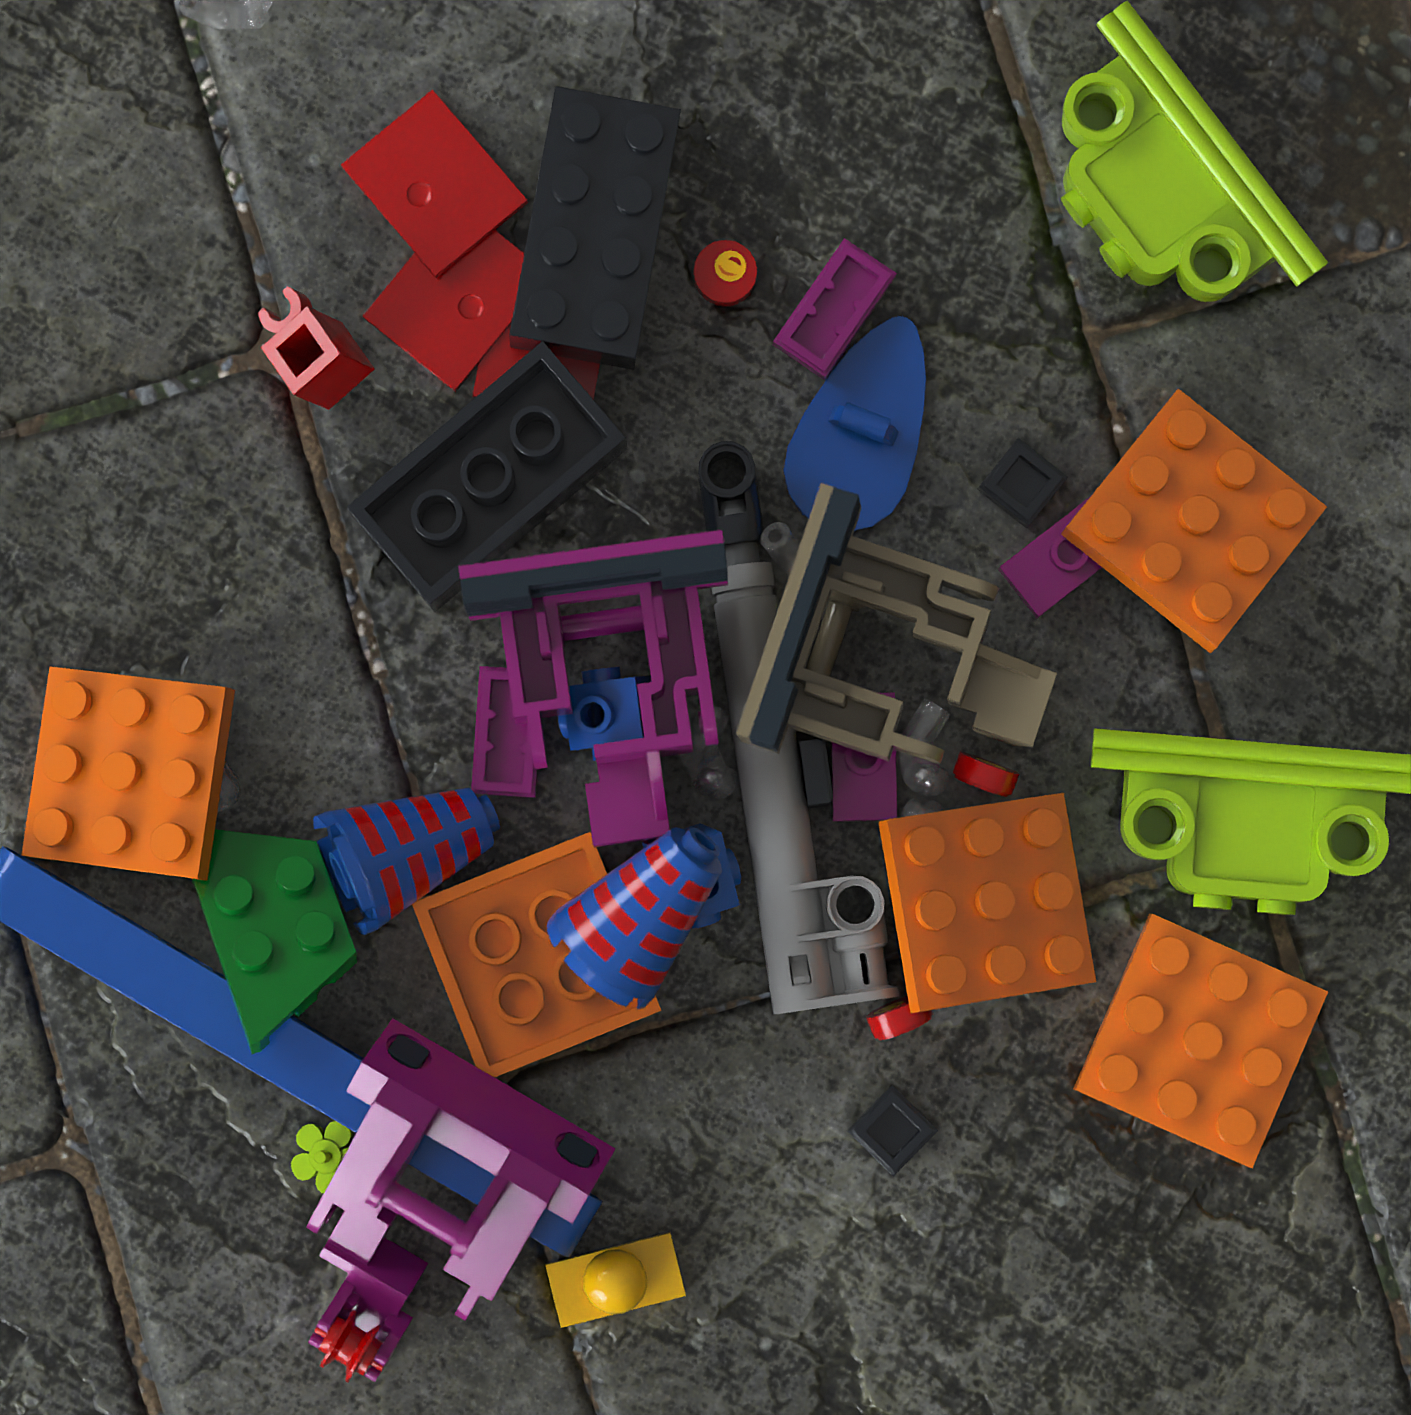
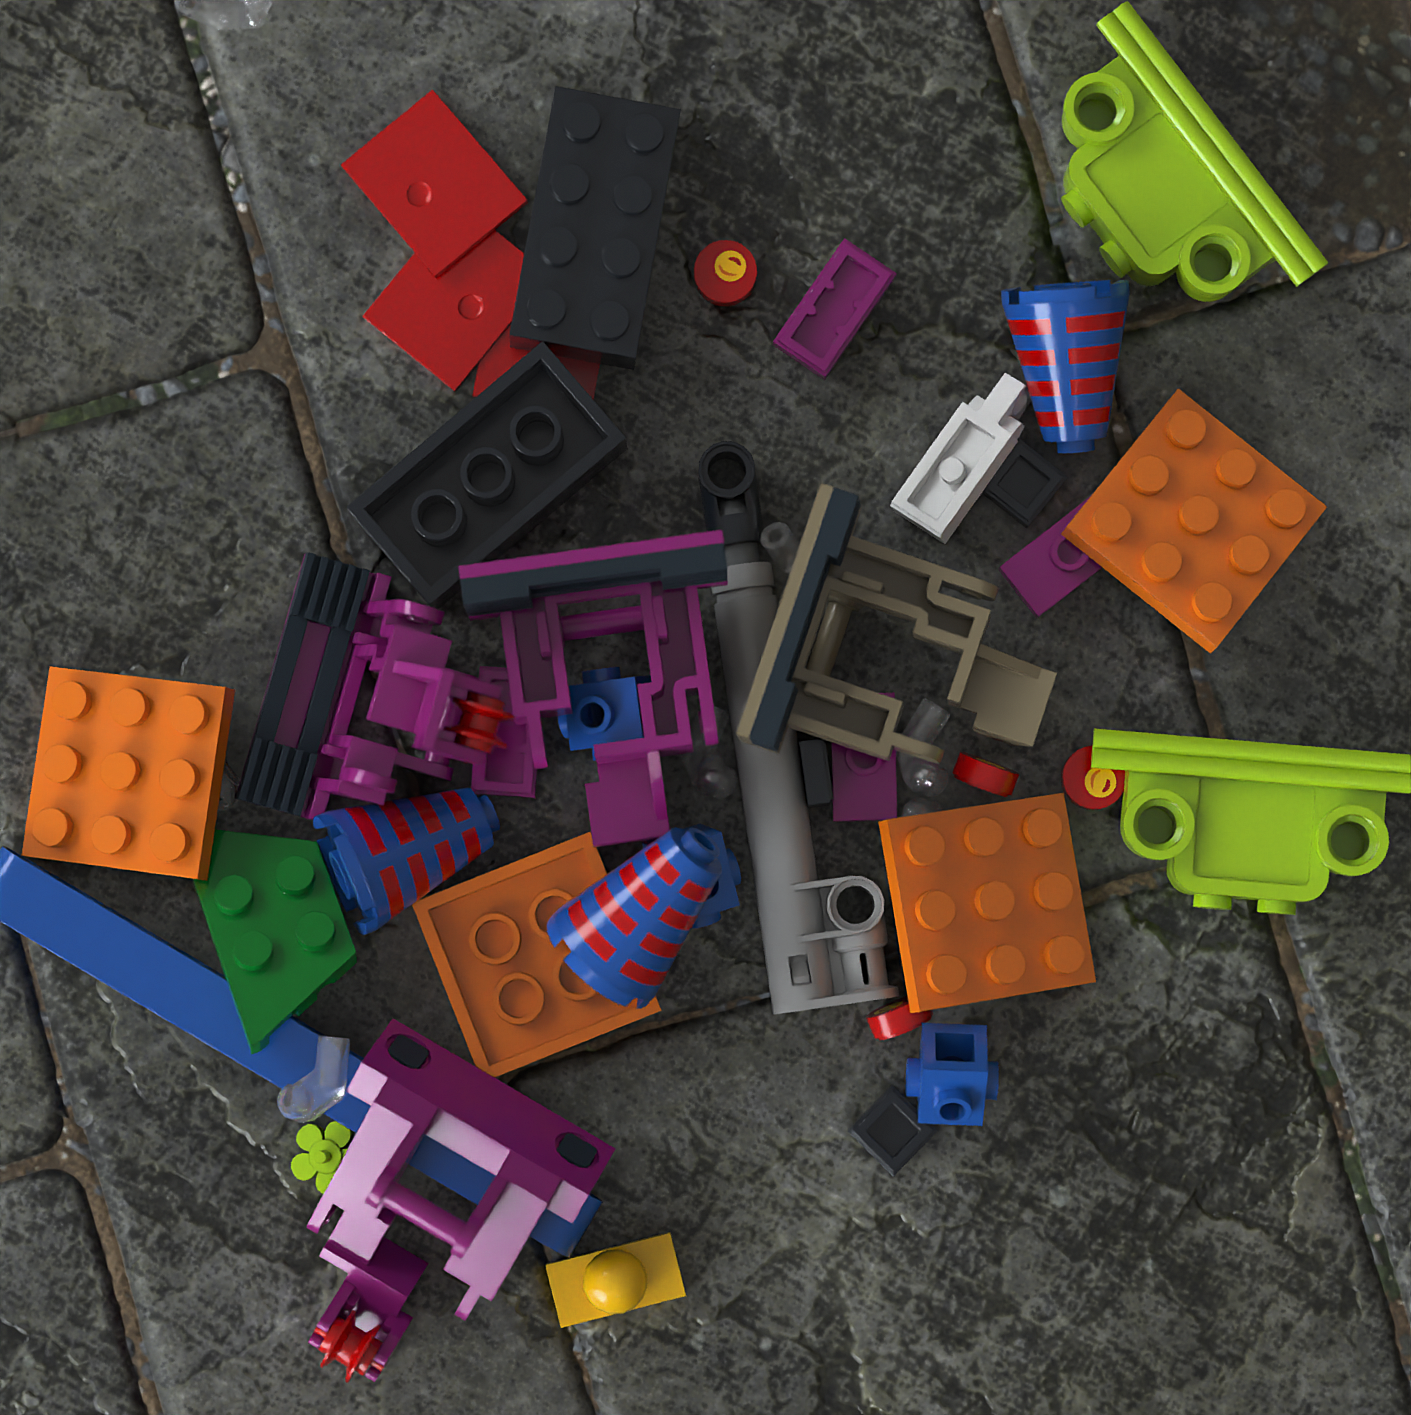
(313, 352): red brick -> none
(320, 1088): none -> clear arm
(328, 637): none -> magenta container
(863, 425): blue shield -> none
(952, 1074): none -> blue brick
(963, 460): none -> white hinge
(1069, 355): none -> blue cone
(1090, 786): none -> red tile
(1200, 1040): orange plate -> none

